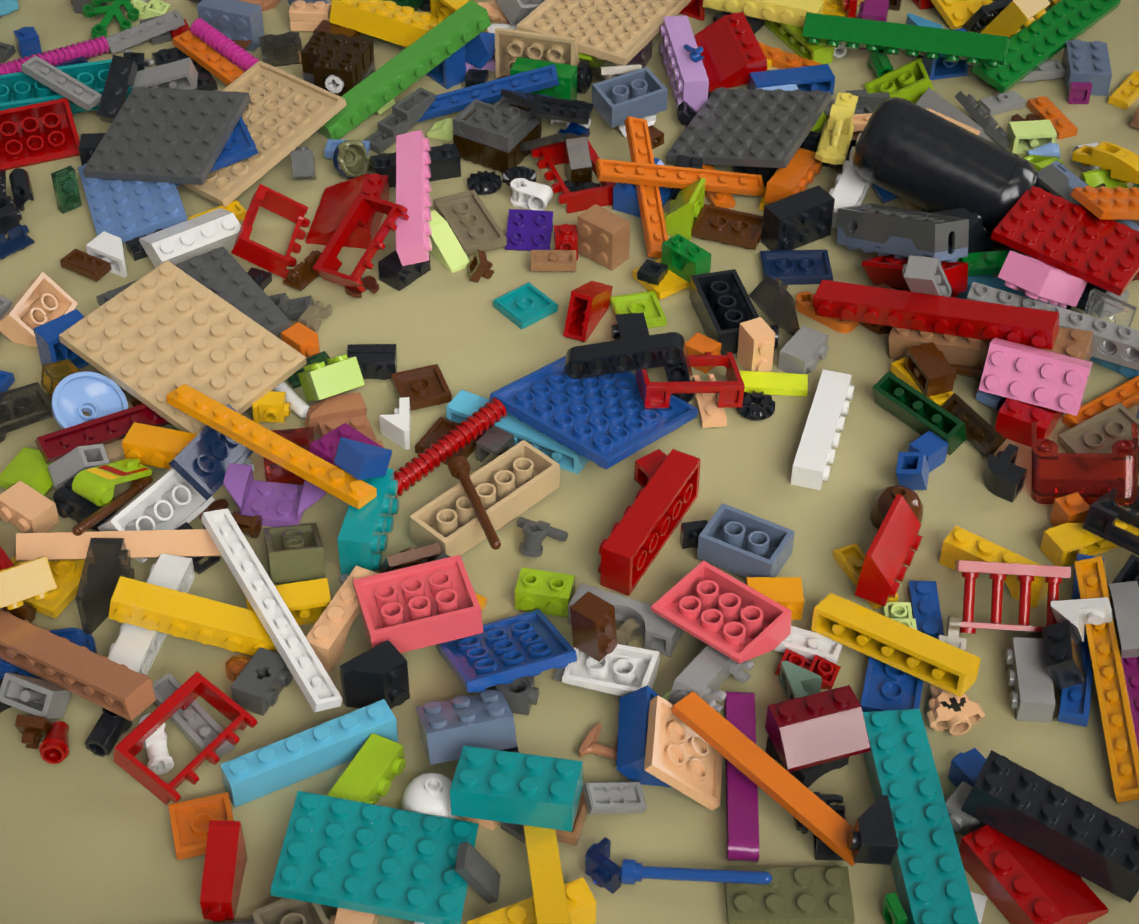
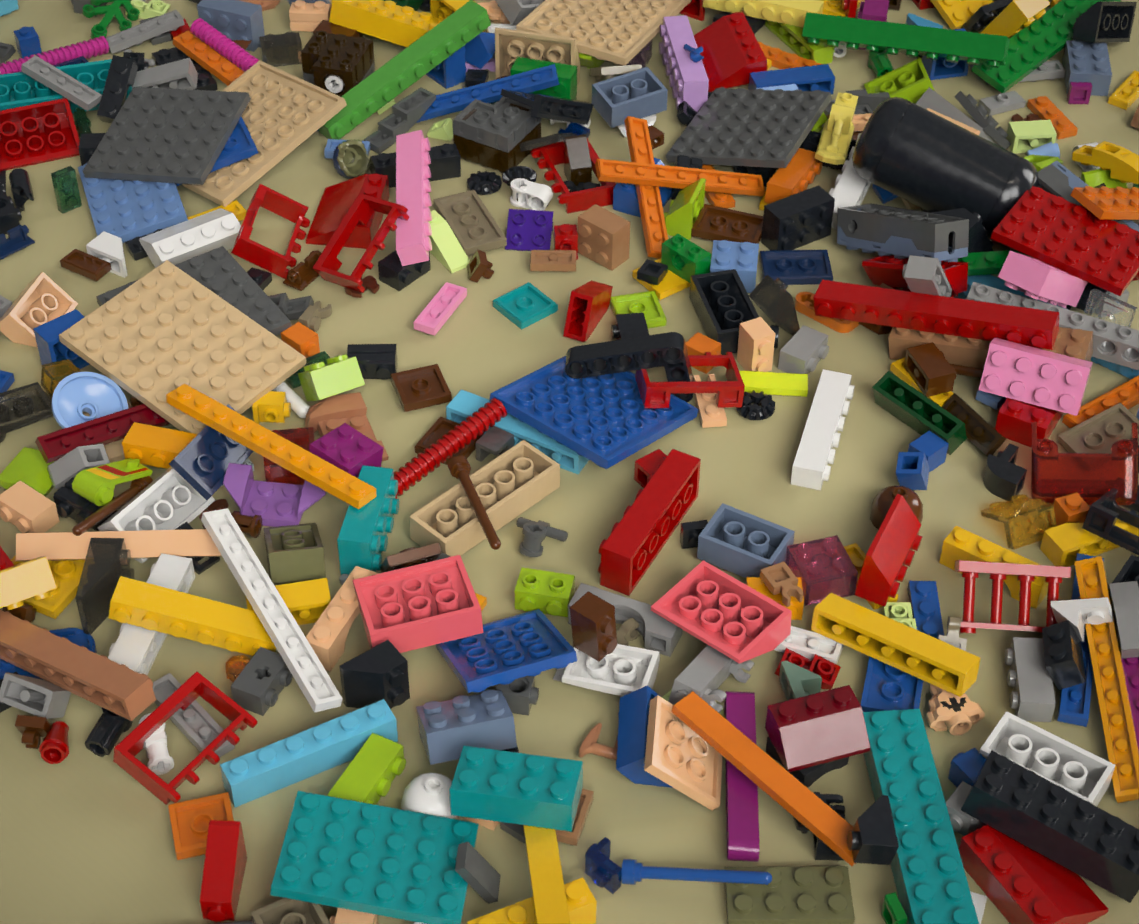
(81, 121): none -> clear green axle
(303, 164): dark grey brick -> none
(362, 459): blue slope -> none
(397, 425): white slope -> none
(440, 308): none -> bright pink plate
(584, 76): black gear -> none
(614, 798): light grey plate -> none
(738, 256): none -> medium blue brick
(781, 580): none -> medium nougat plate
(822, 568): none -> clear pink brick
(1023, 519): none -> clear yellow bracket
(1050, 757): none -> white slope
(1105, 22): none -> black slope

